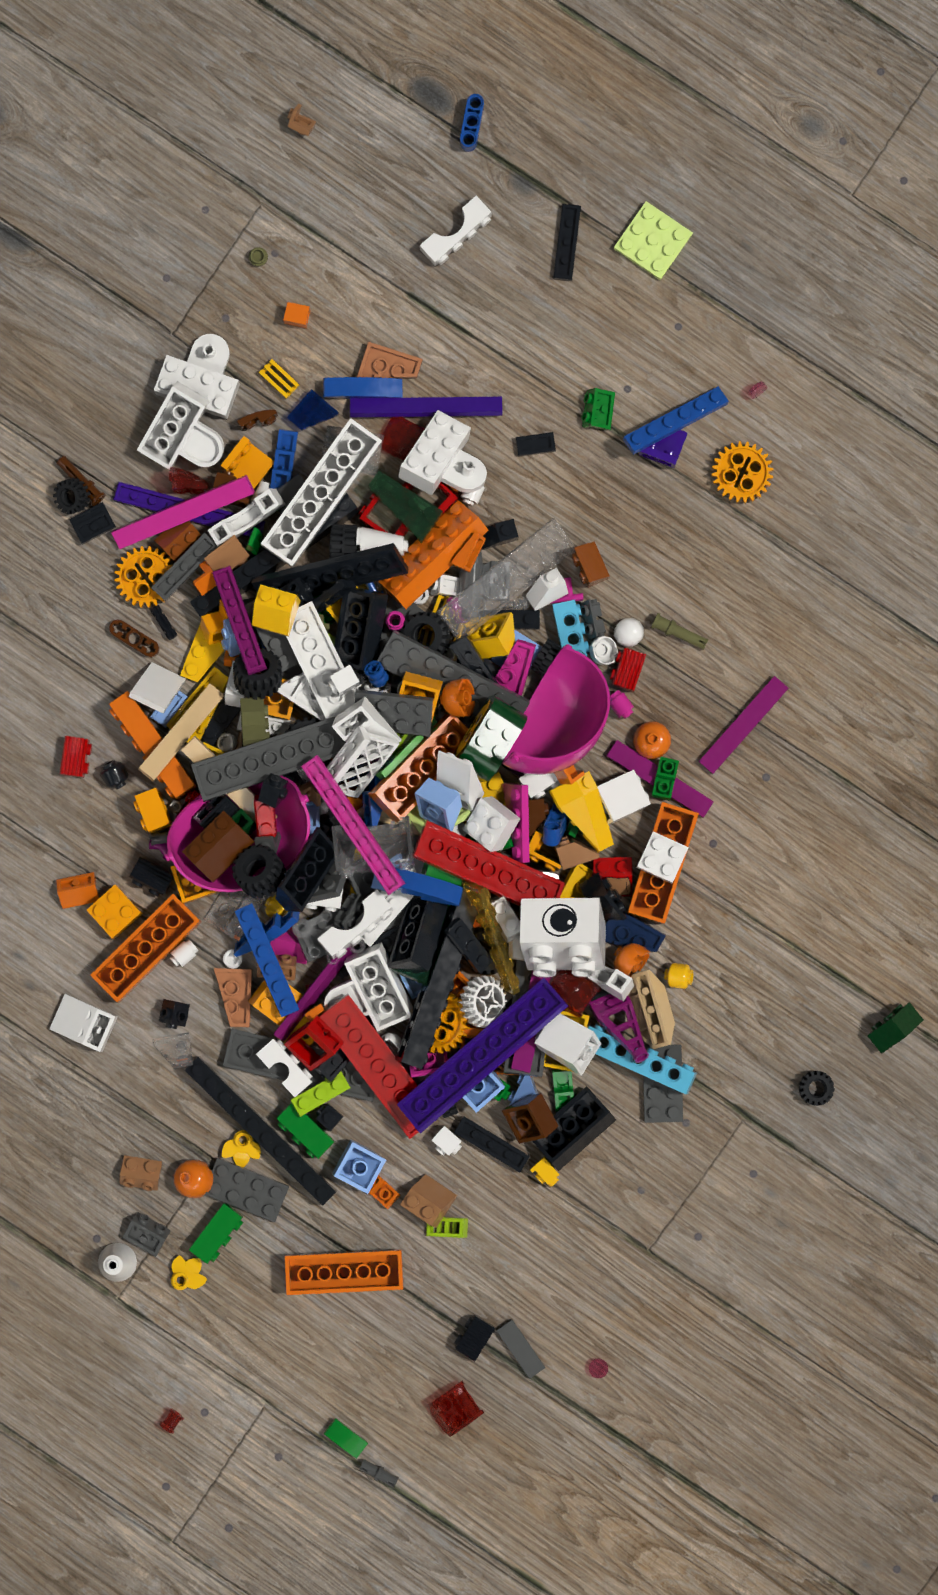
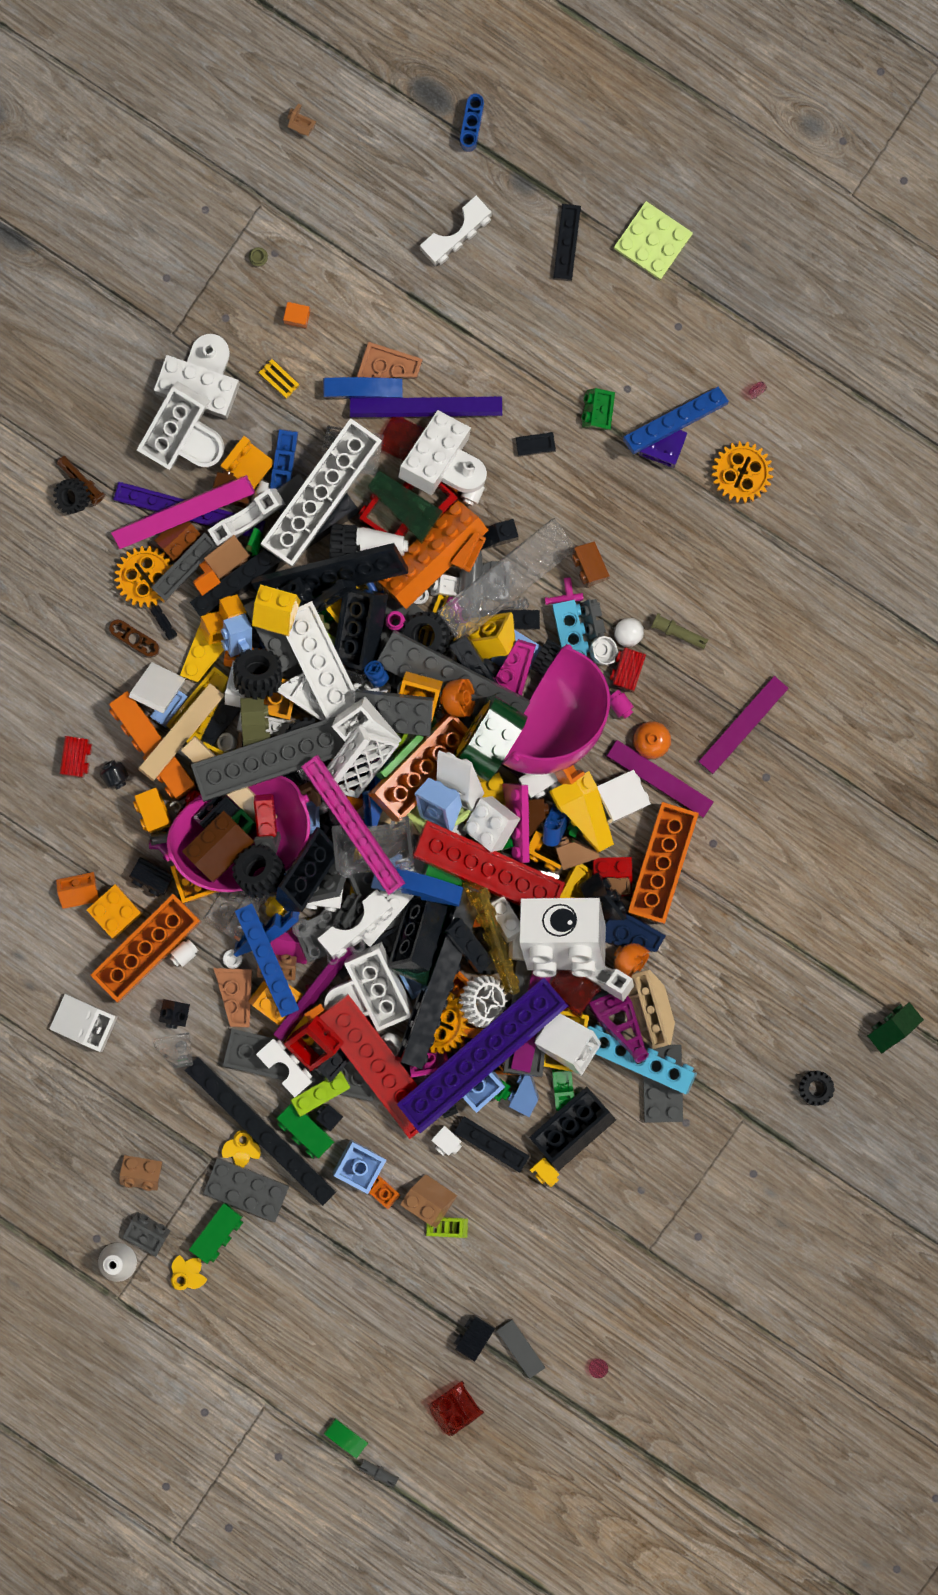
(92, 523): black plate -> none
(169, 1427): clear red bush -> none
(187, 482): clear red slope -> none
(193, 1178): orange cylinder -> none
(239, 620): magenta tile -> none
(265, 417): reddish brown slope -> none
(273, 790): black brick -> none
(311, 411): clear blue wing -> none
(343, 681): white brick -> none
(344, 1272): orange brick -> none
(530, 1118): reddish brown slope -> none
(547, 589): white slope -> none
(662, 857): white brick -> none
(665, 778): green slope -> none
(679, 975): yellow head -> none

